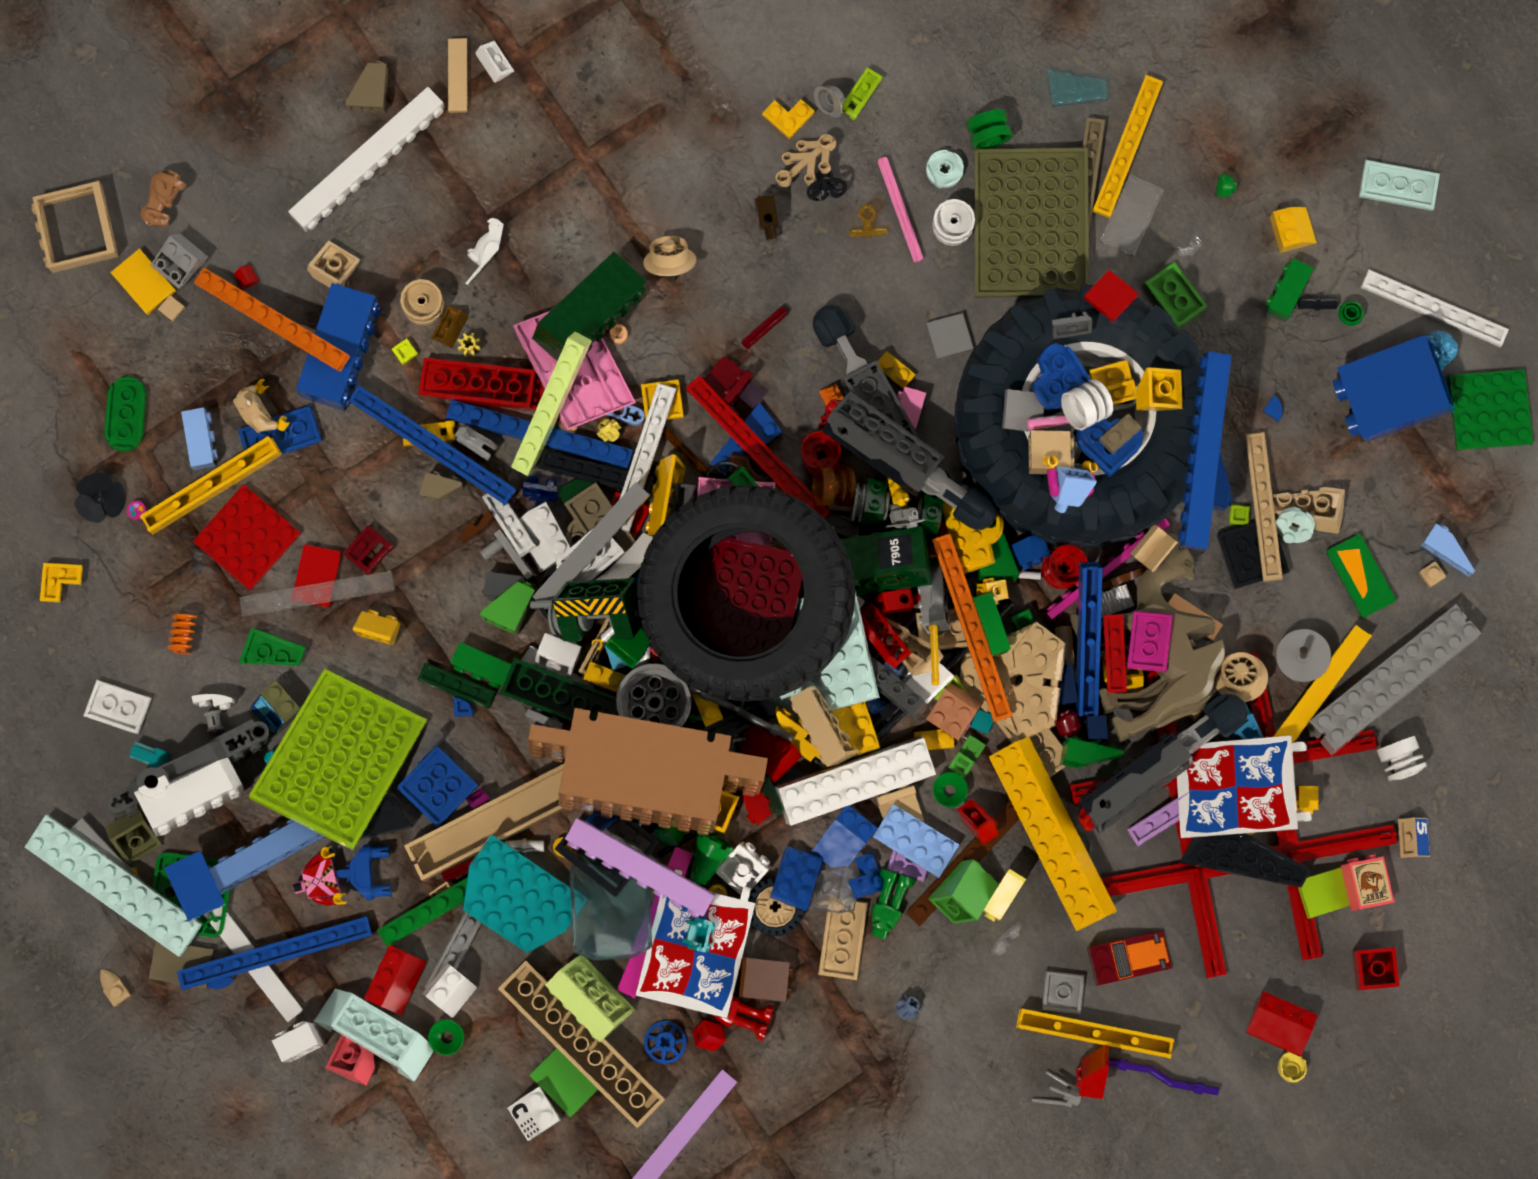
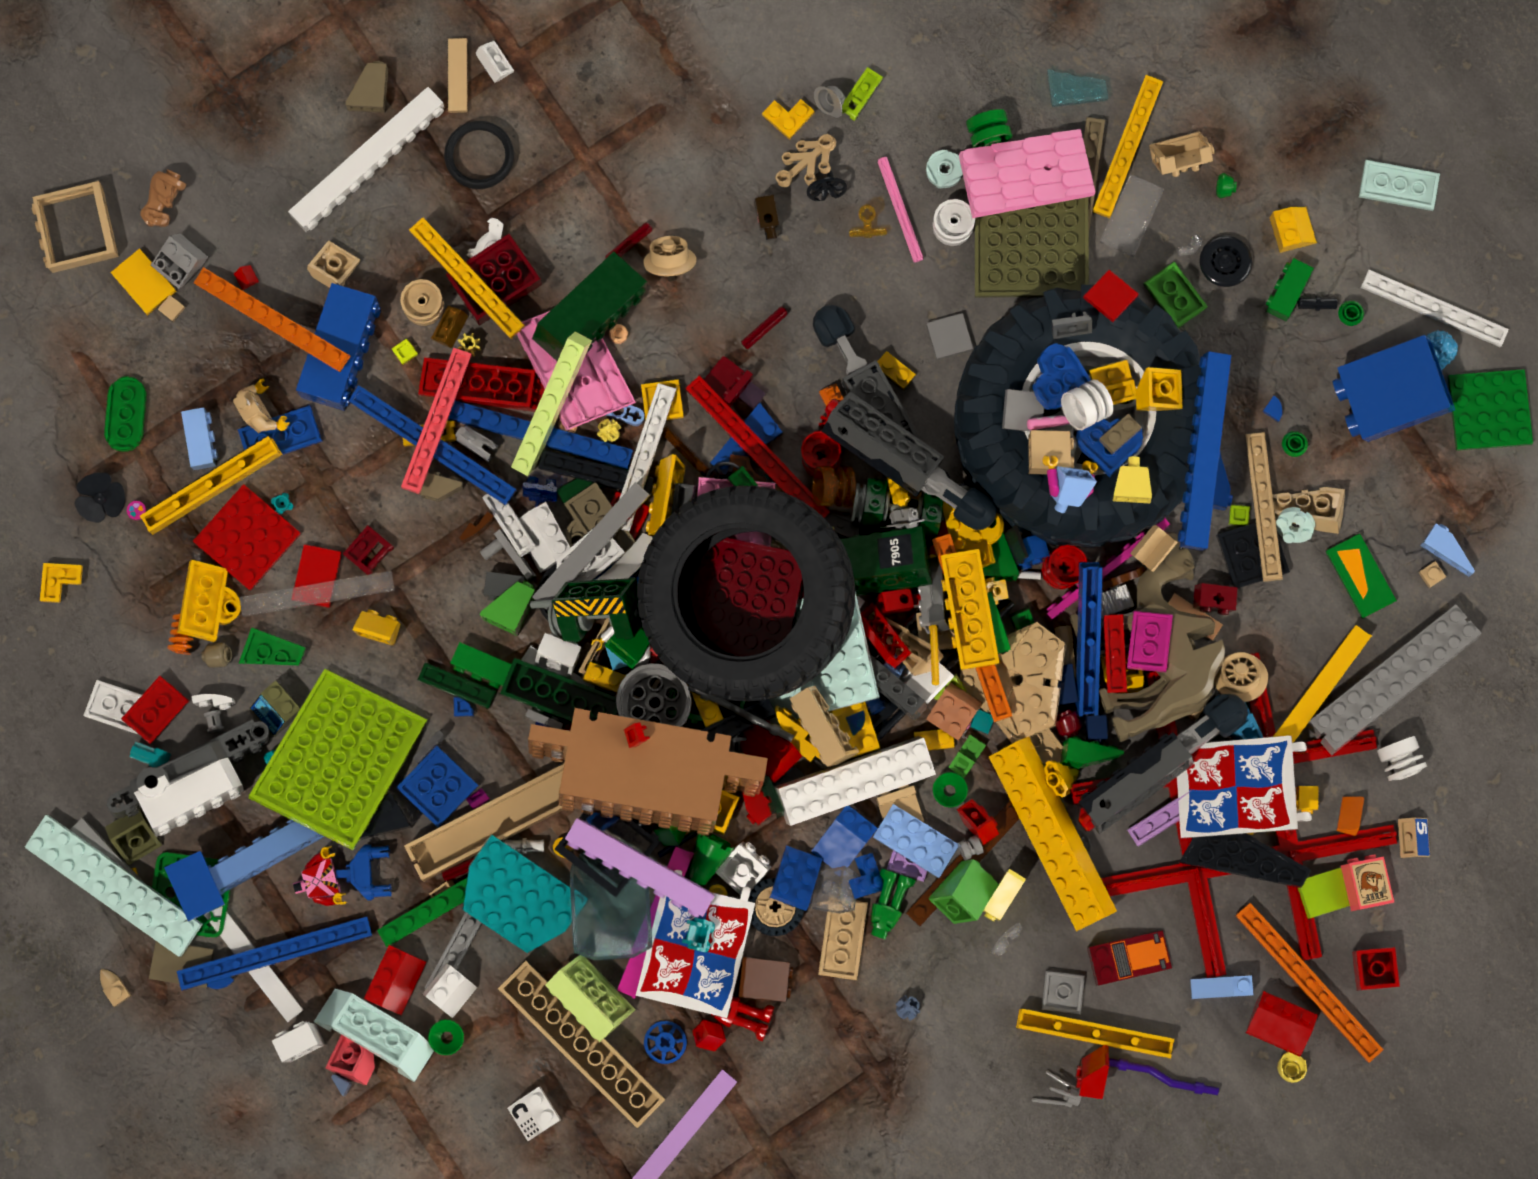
(155, 709): none -> red tile
(206, 601): none -> yellow plate
(216, 655): none -> dark tan head
(276, 501): none -> teal plate
(342, 1084): none -> sand blue slope
(436, 421): none -> coral plate
(467, 278): none -> yellow tile
(483, 183): none -> black tyre
(503, 271): none -> dark red slope
(563, 1082): bright green tile -> none
(632, 240): none -> dark red axle
(635, 735): none -> red tile
(856, 722): none -> tile
(912, 403): bright pink slope -> none
(969, 609): none -> yellow plate
(970, 847): none -> light grey wheel
(1016, 545): none -> clear smoke piece
(1026, 173): none -> bright pink piece
(1060, 777): none -> yellow rock
(1133, 483): none -> light yellow torso
(1181, 153): none -> tan piece
(1221, 987): none -> light blue slope
(1225, 261): none -> black wheel
(1225, 597): none -> dark red brick
(1294, 443): none -> green cone
(1303, 655): light grey piece -> none
(1309, 982): none -> orange plate
(1350, 815): none -> orange slope

